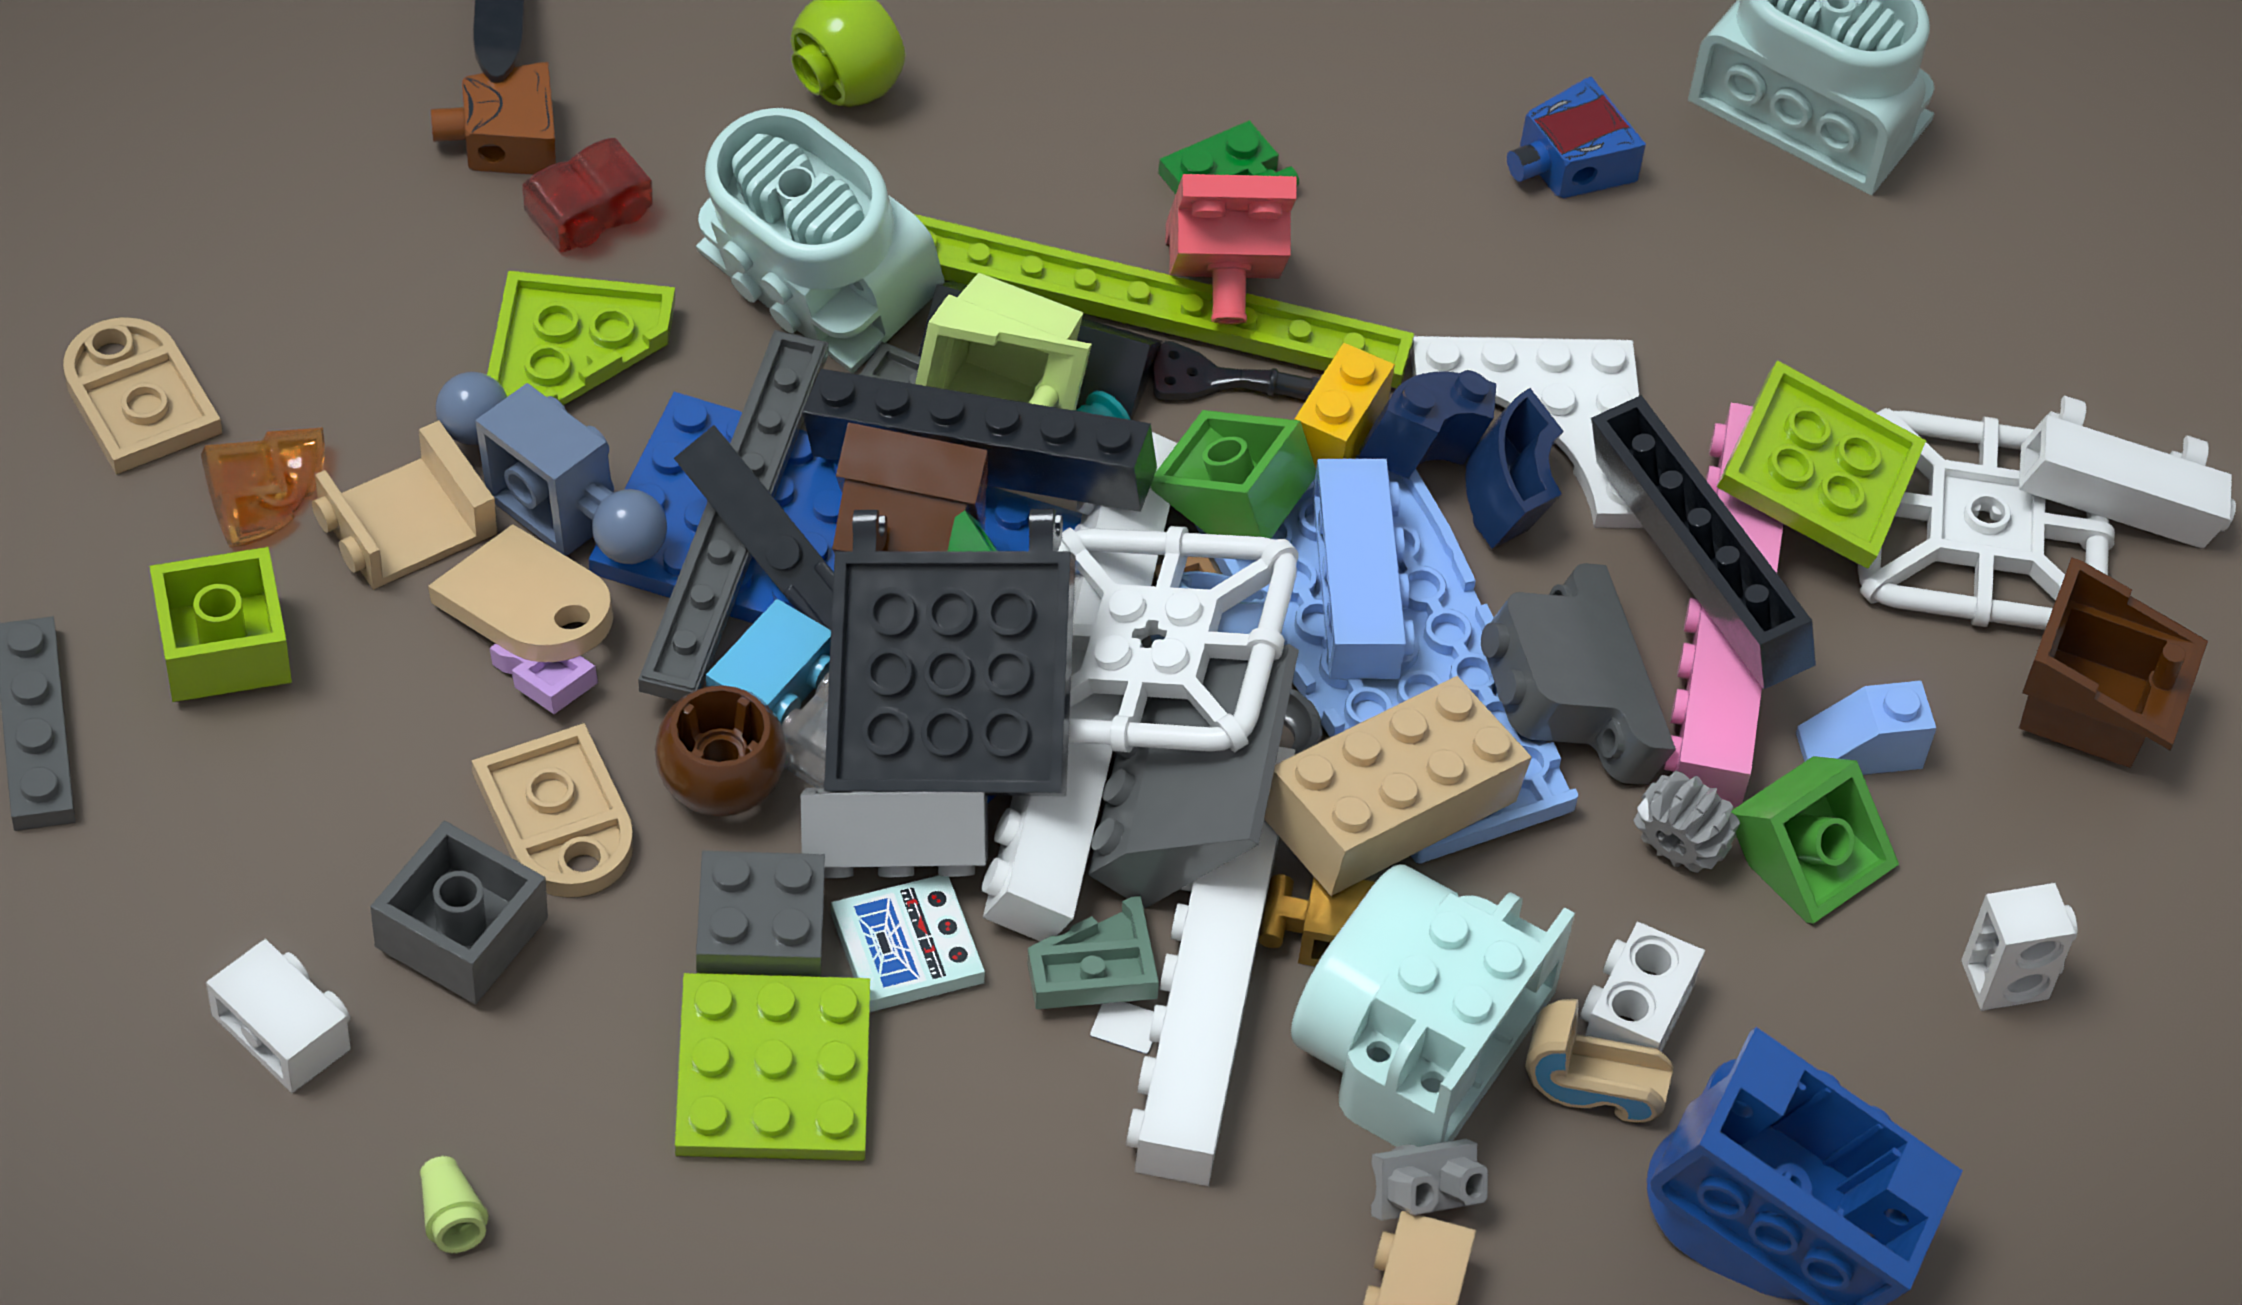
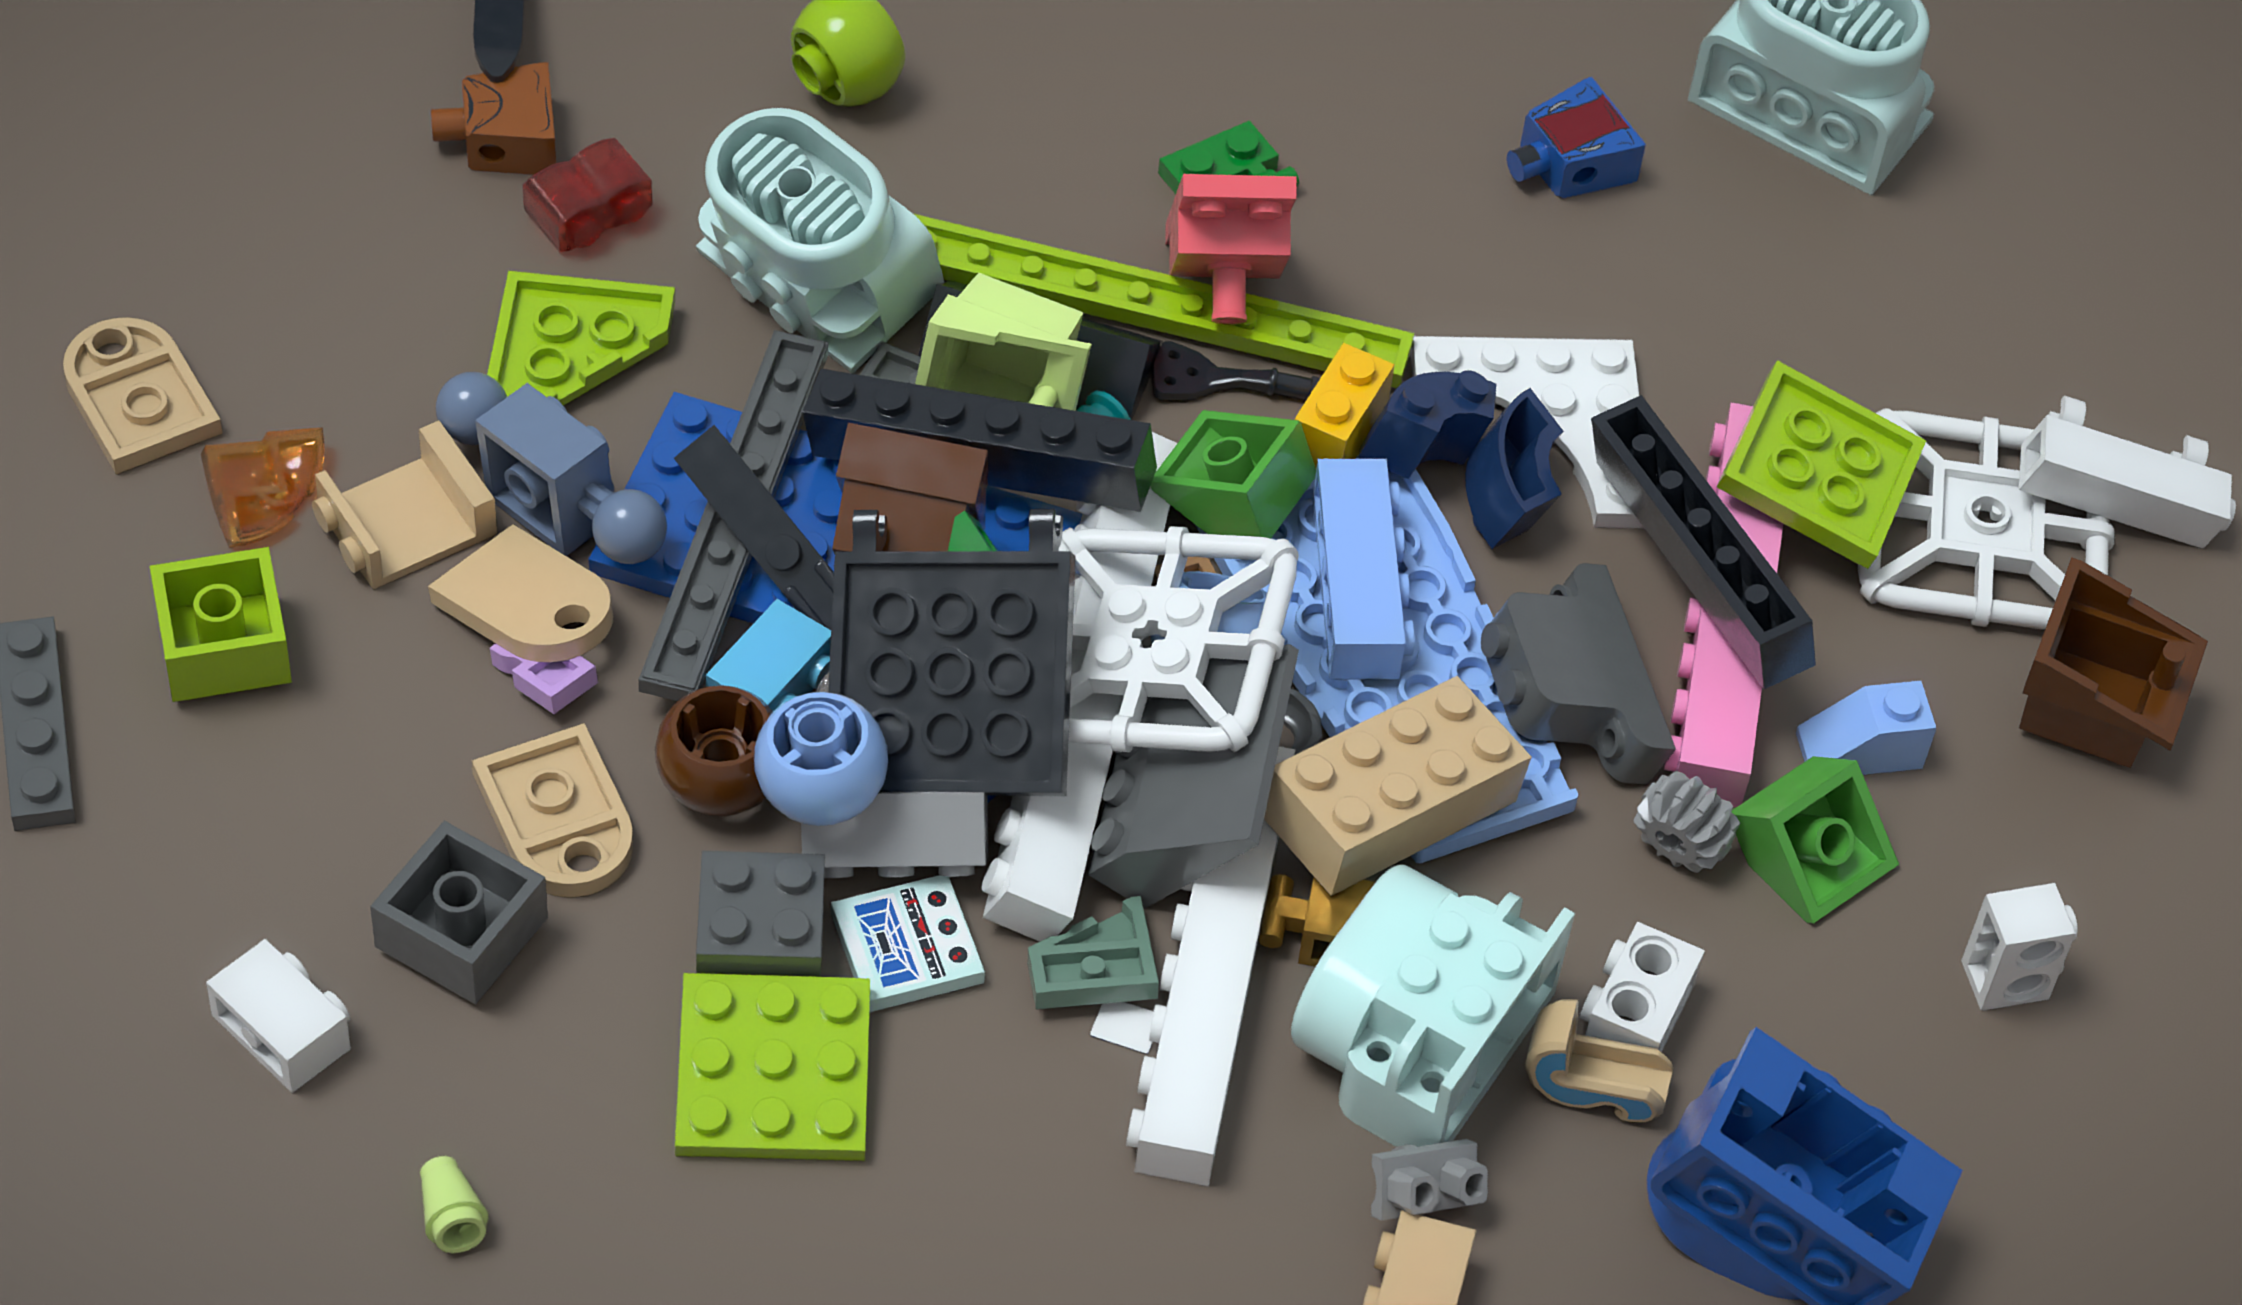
(821, 758): none -> light blue wheel

